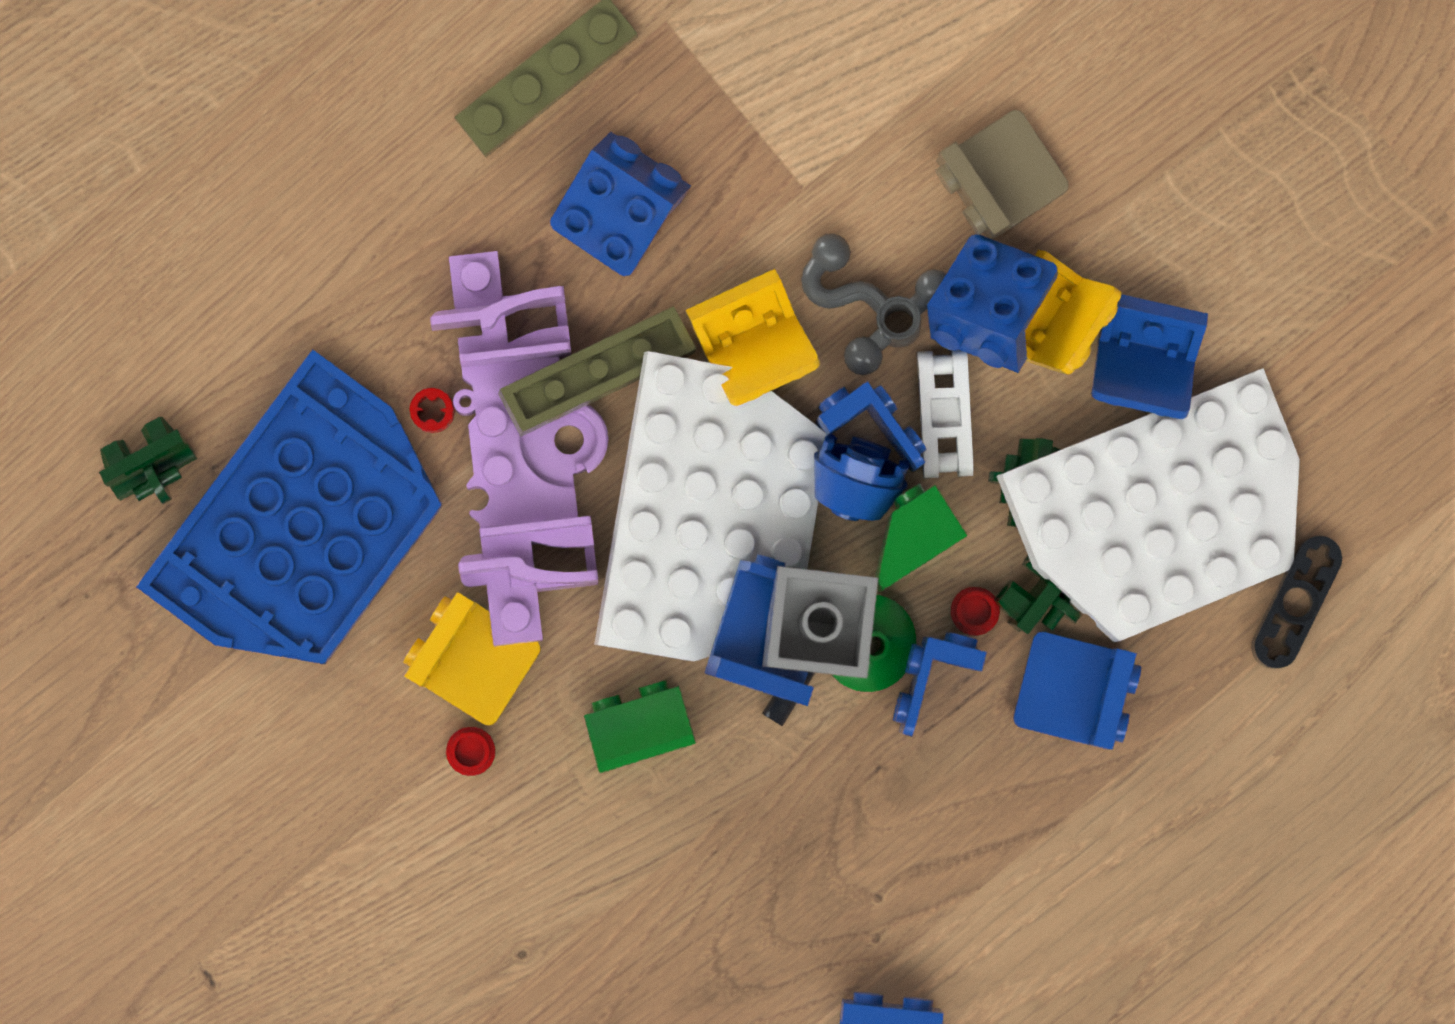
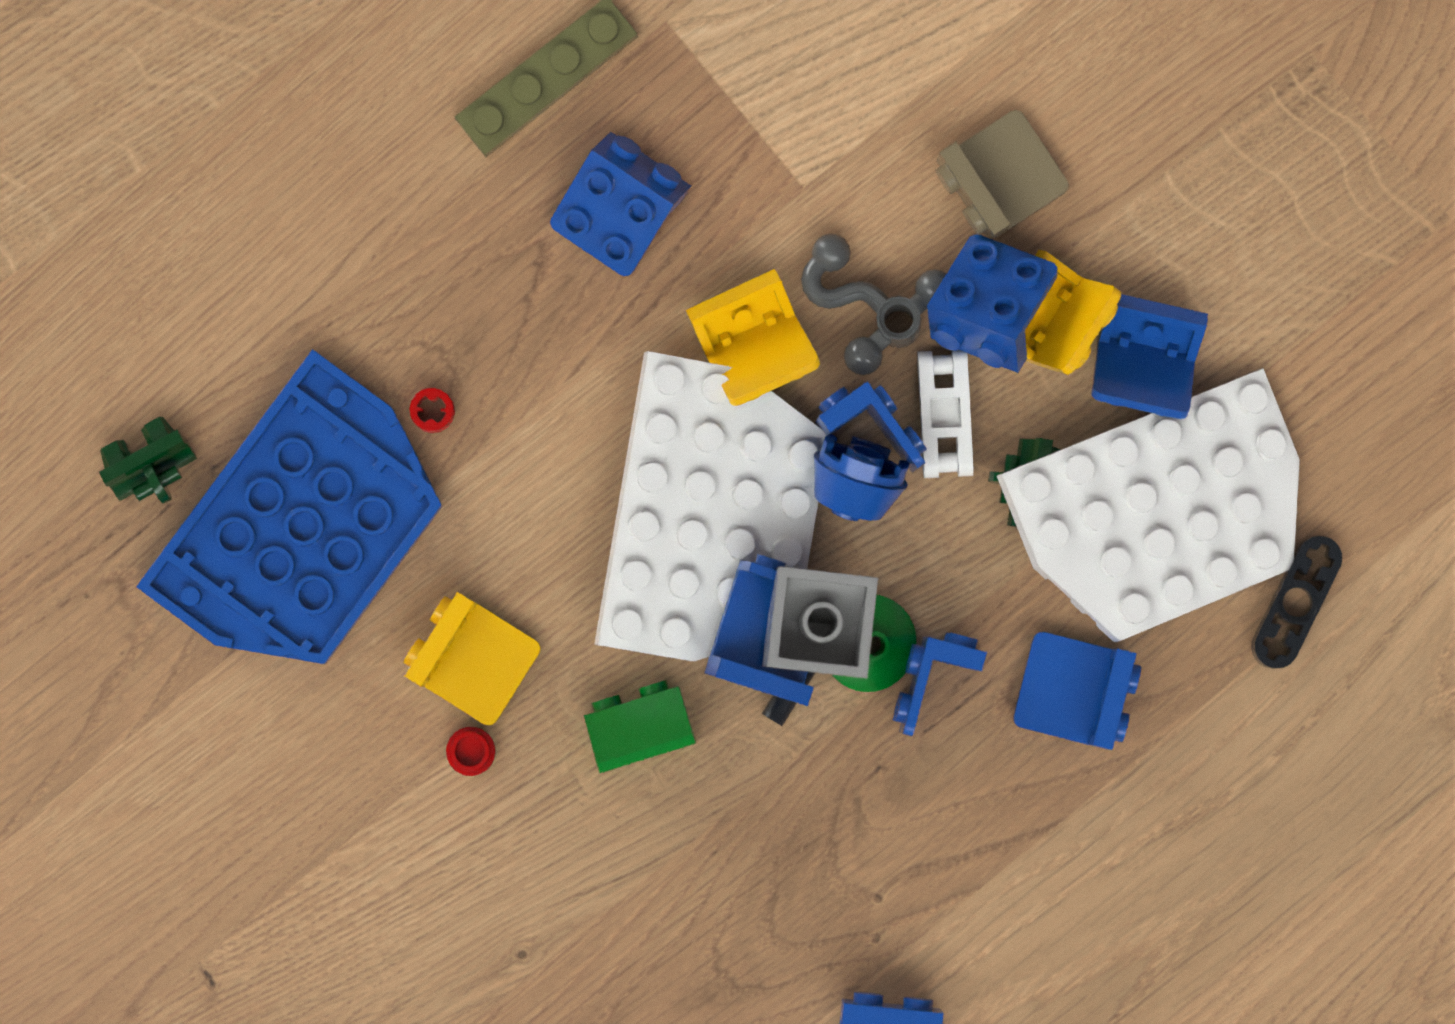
(525, 475): lavender piece -> none
(593, 372): olive plate -> none
(916, 533): green slope -> none
(974, 611): red plate -> none
(1027, 608): dark green hips -> none

